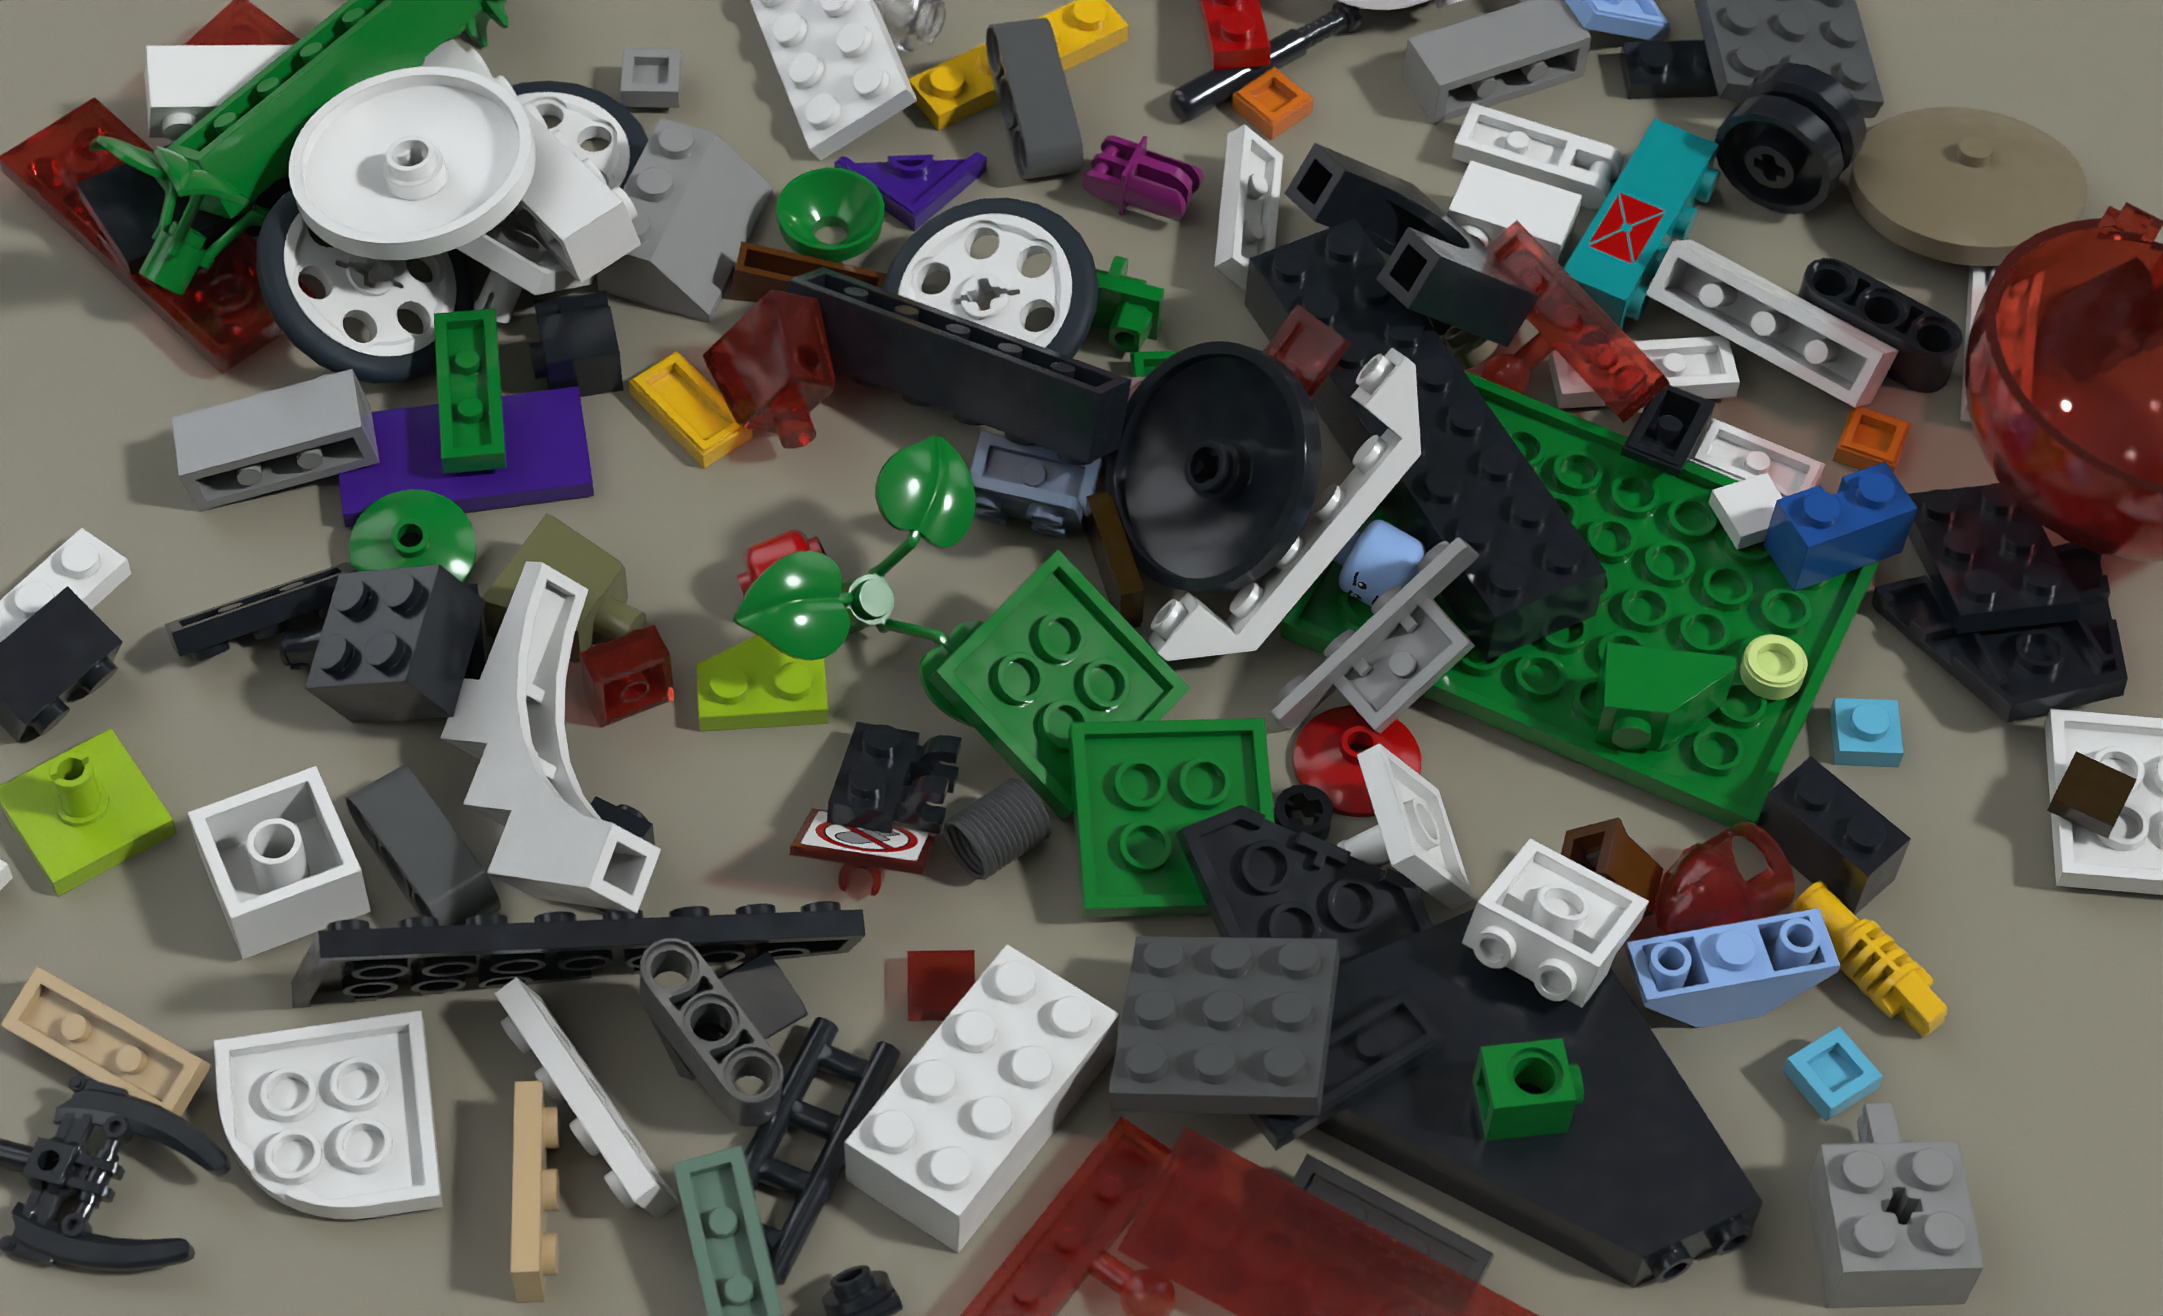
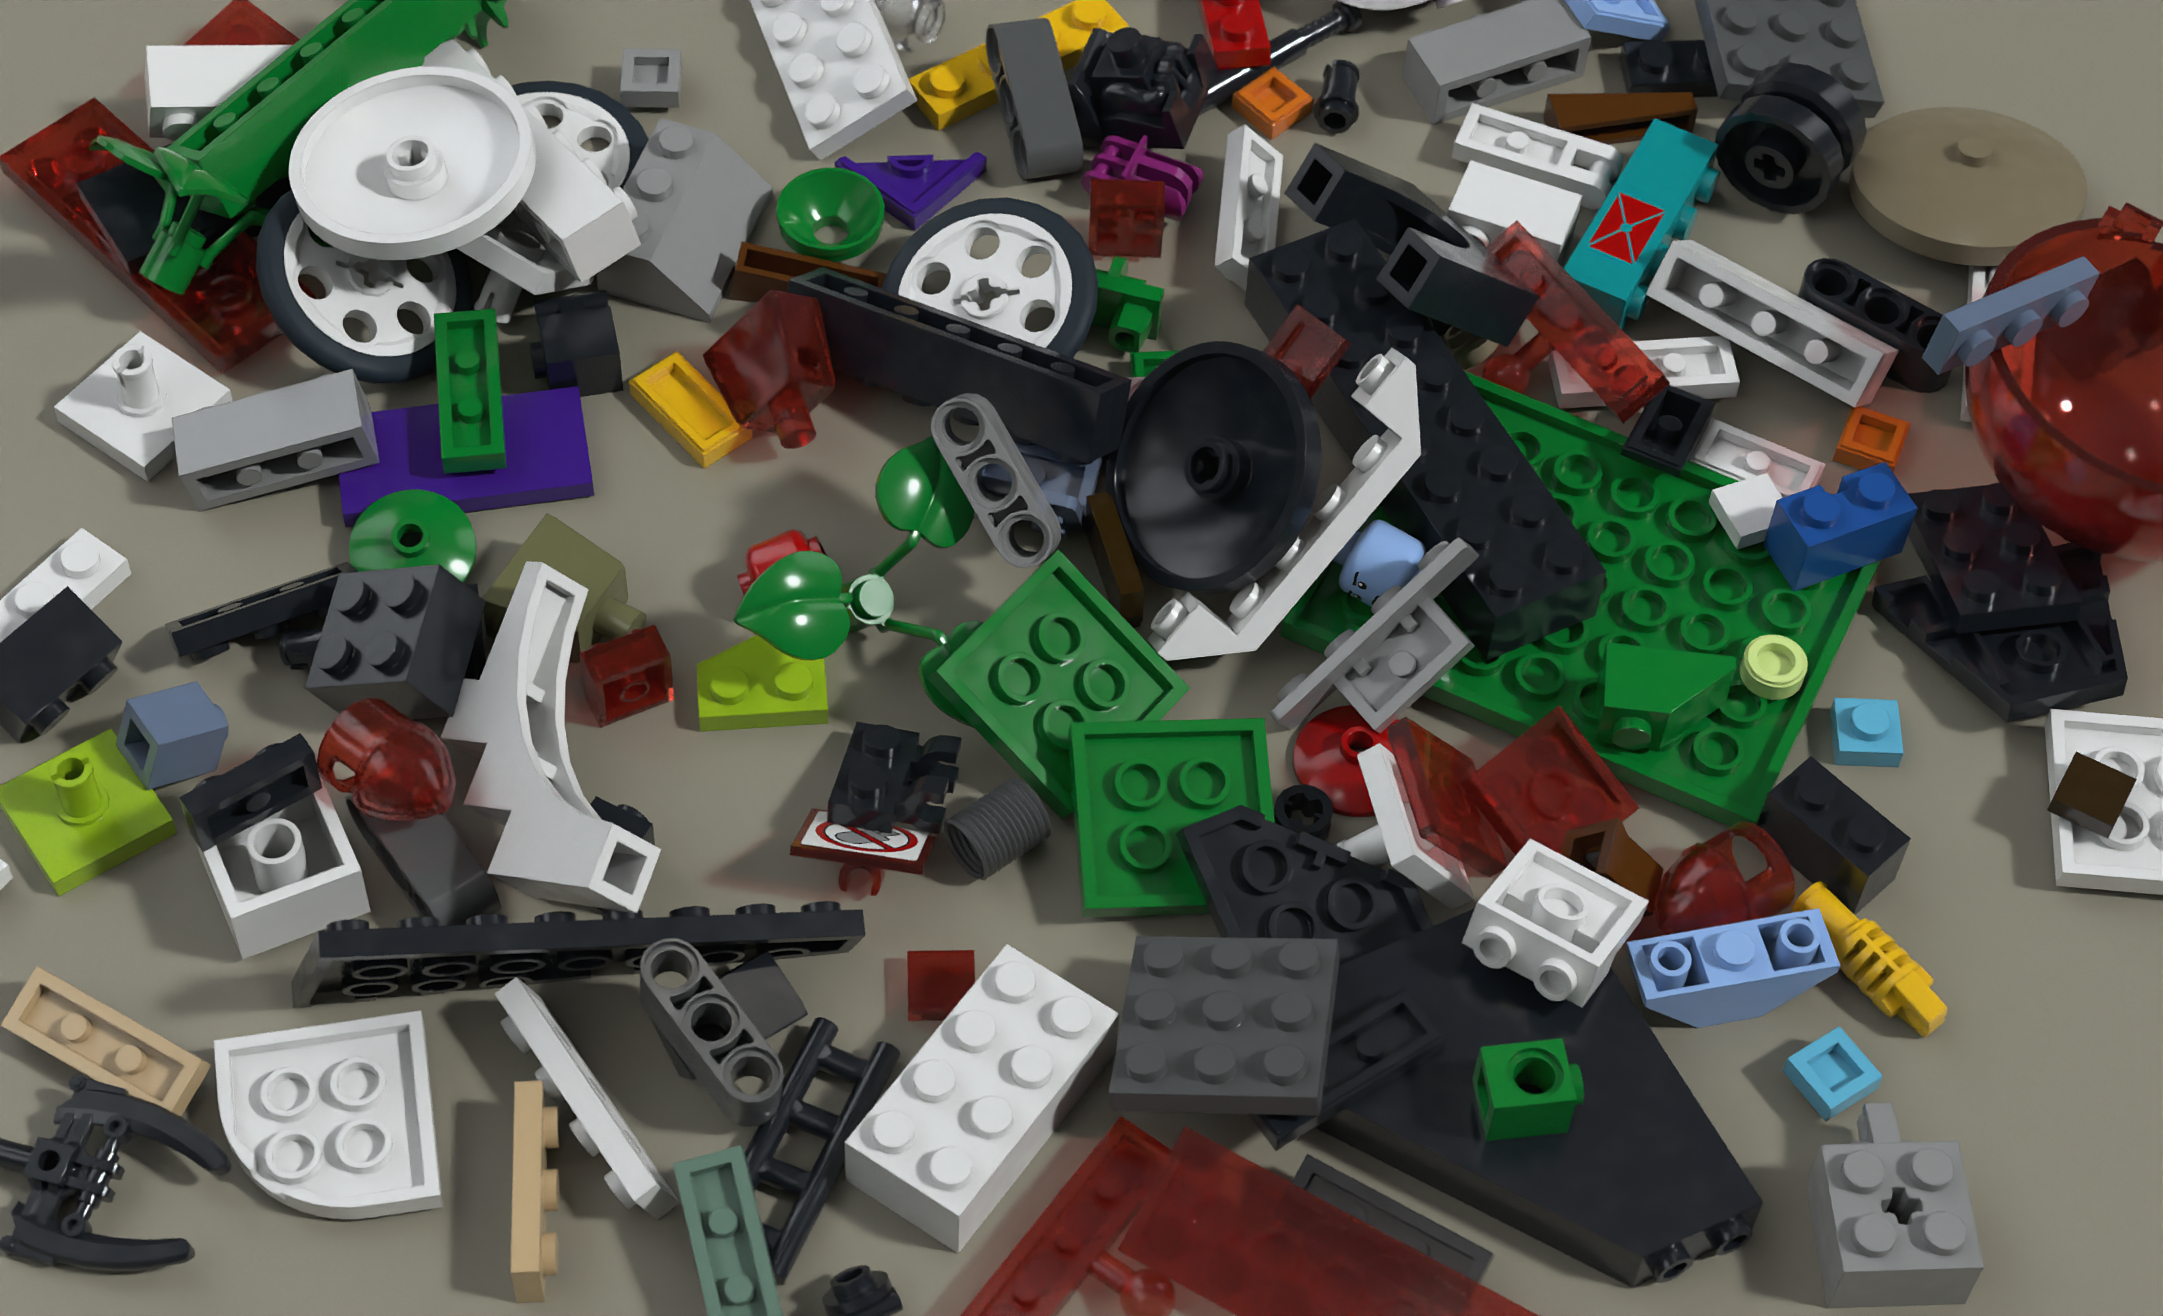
(131, 401): none -> white tile
(172, 735): none -> sand blue brick
(251, 791): none -> black plate
(396, 762): none -> clear red helmet
(967, 463): none -> light grey beam
(1126, 218): none -> clear red piece
(1140, 87): none -> black brick
(1337, 106): none -> black pin
(1438, 801): none -> clear red tile
(1547, 785): none -> clear red plate
(1618, 116): none -> reddish brown piece
(2011, 316): none -> sand blue plate

